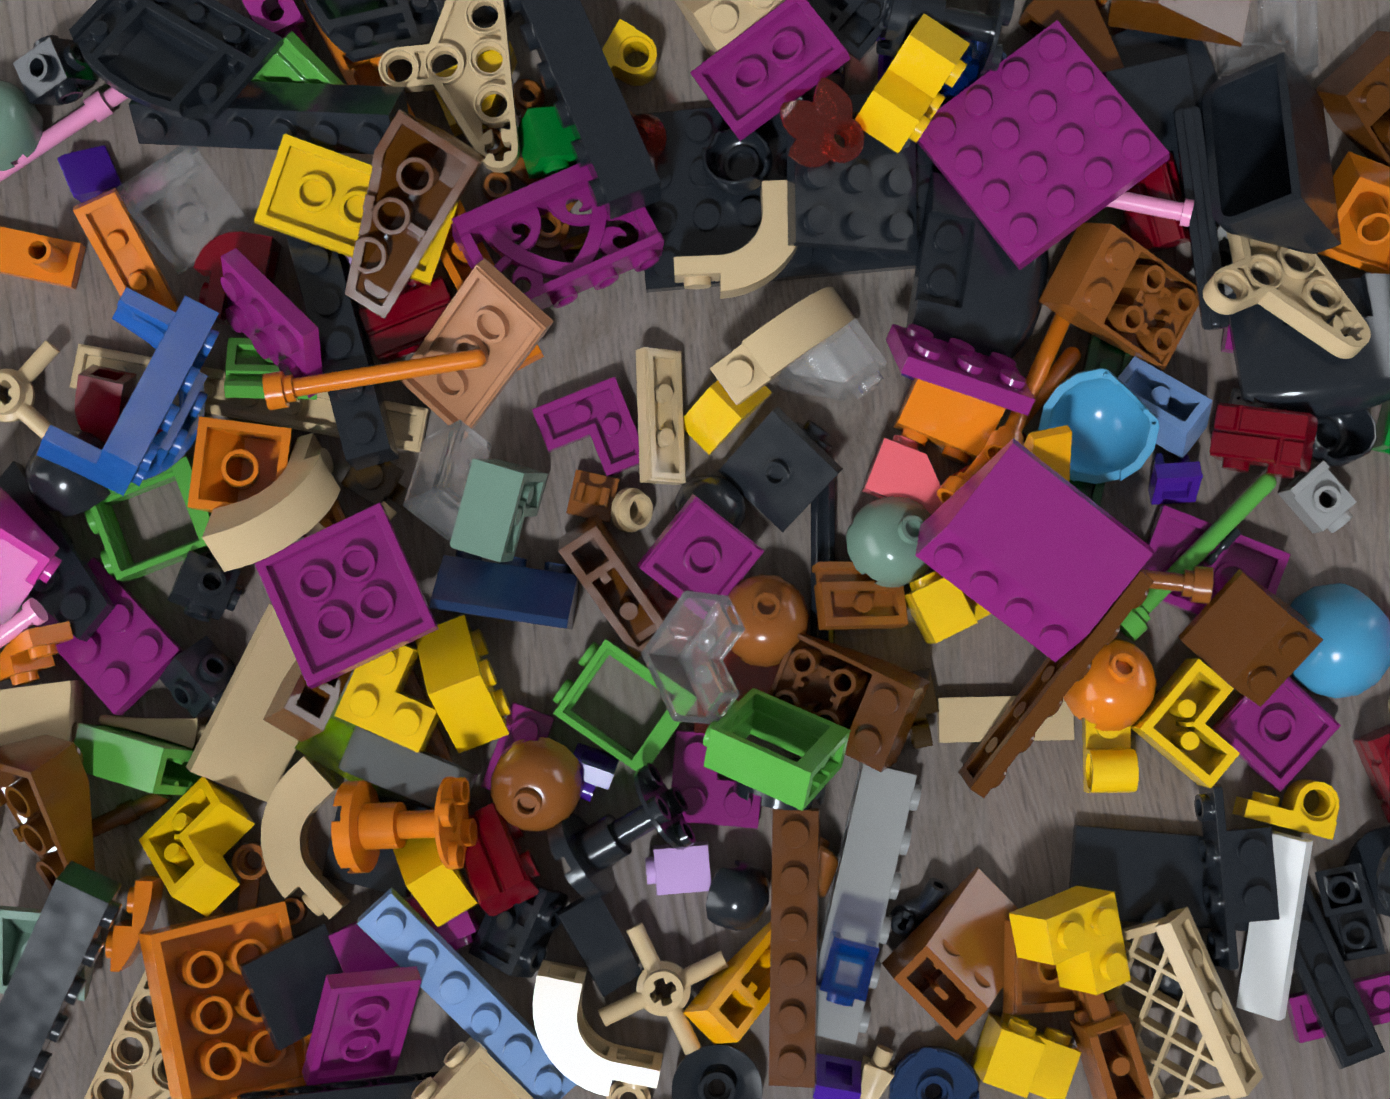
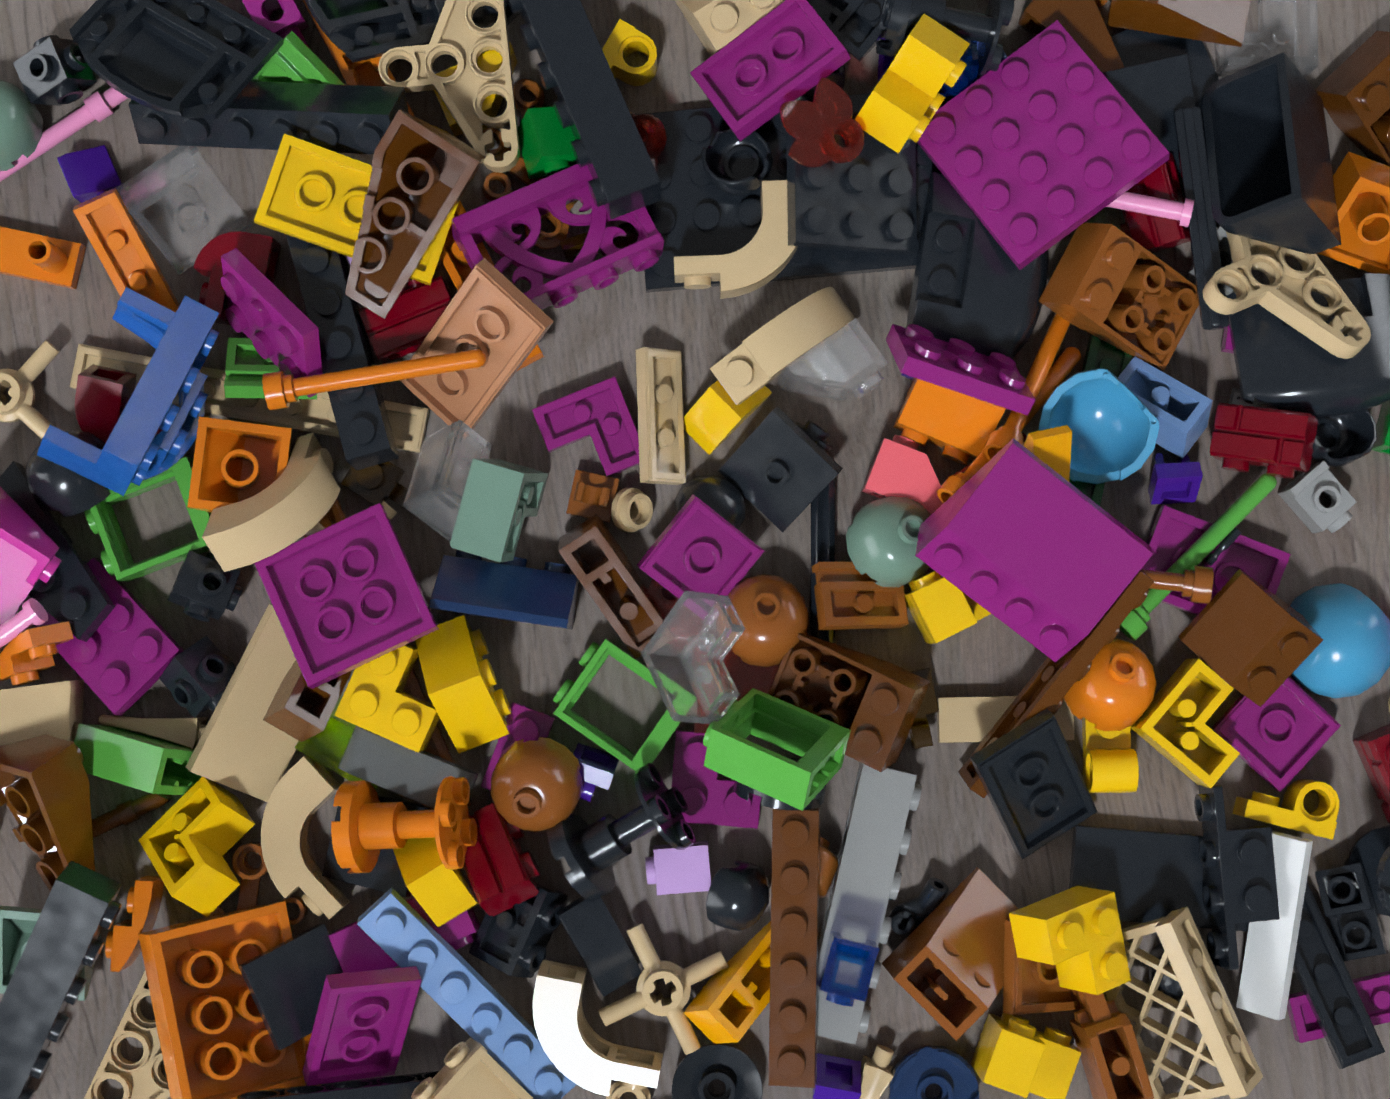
(1034, 783): none -> black tile

